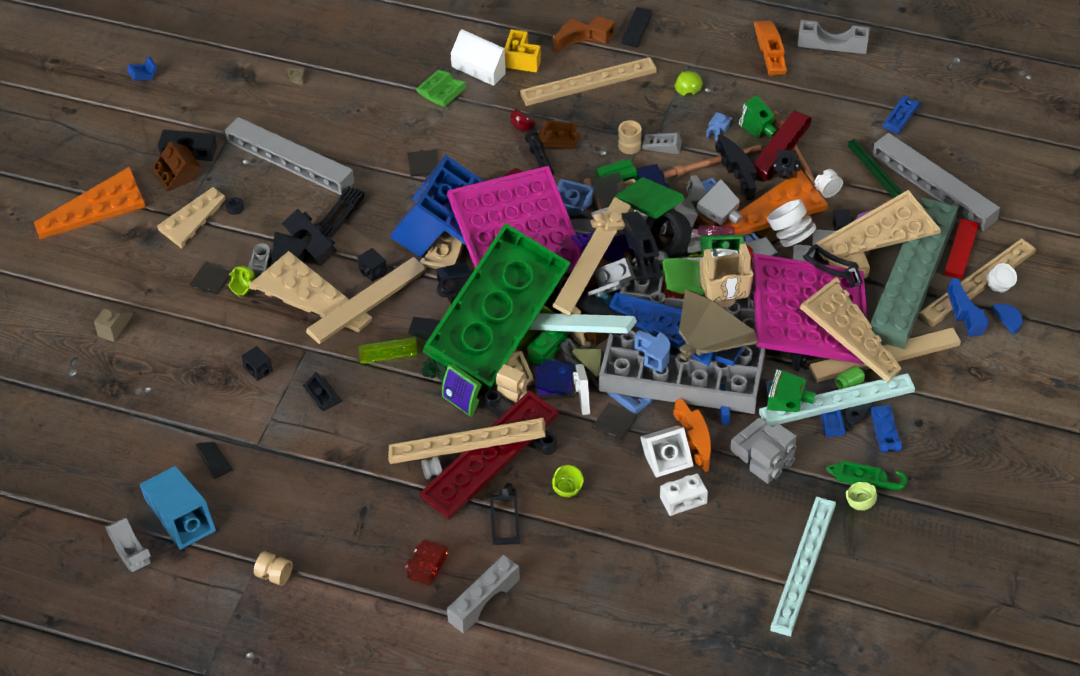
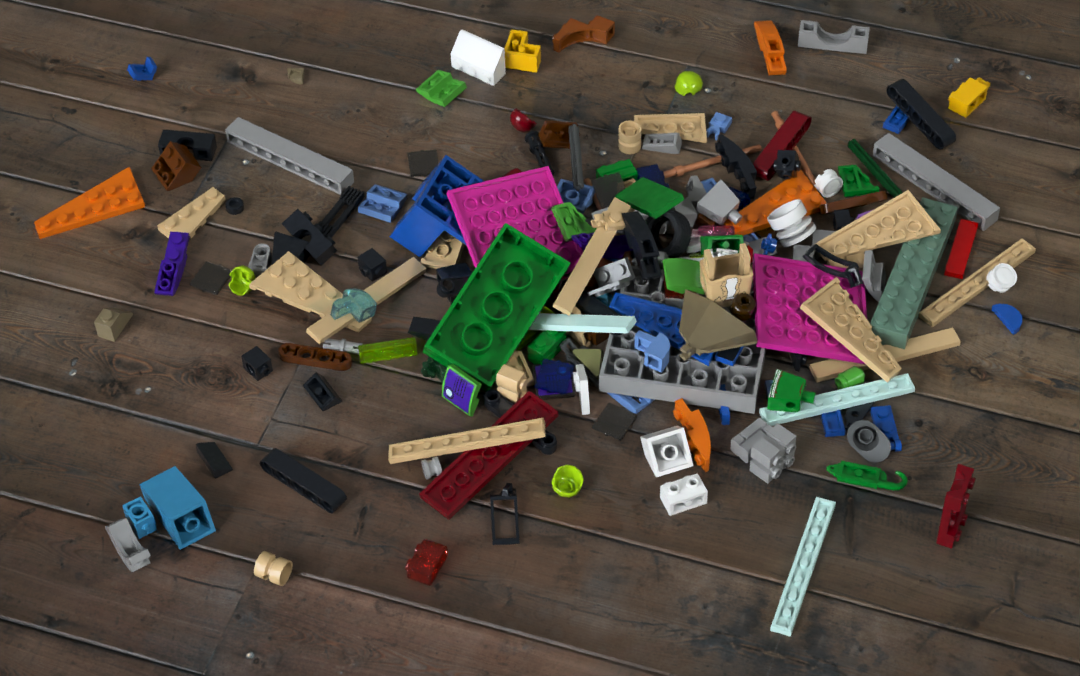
(139, 517): none -> dark azure head
(173, 264): none -> dark purple slope
(303, 480): none -> black beam
(314, 359): none -> reddish brown beam
(342, 345): none -> light grey pin
(357, 303): none -> clear light blue brick
(382, 203): none -> medium blue slope
(468, 606): light grey arch -> none
(570, 220): none -> bright green wing
(576, 160): none -> dark grey axle
(588, 81): tan tile -> none
(637, 27): black tile -> none
(689, 126): none -> tan wing
(743, 198): none -> clear blue cone
(743, 306): none -> dark brown piece
(757, 118): green torso -> none
(768, 244): none -> blue plate
(853, 202): none -> reddish brown beam
(855, 182): none -> green wing
(861, 496): yellowish green hair -> none
(869, 441): none -> dark grey piece
(873, 276): none -> light grey slope
(921, 114): none -> black beam
(954, 507): none -> dark red piece
(965, 310): blue slope -> none
(968, 96): none -> yellow brick

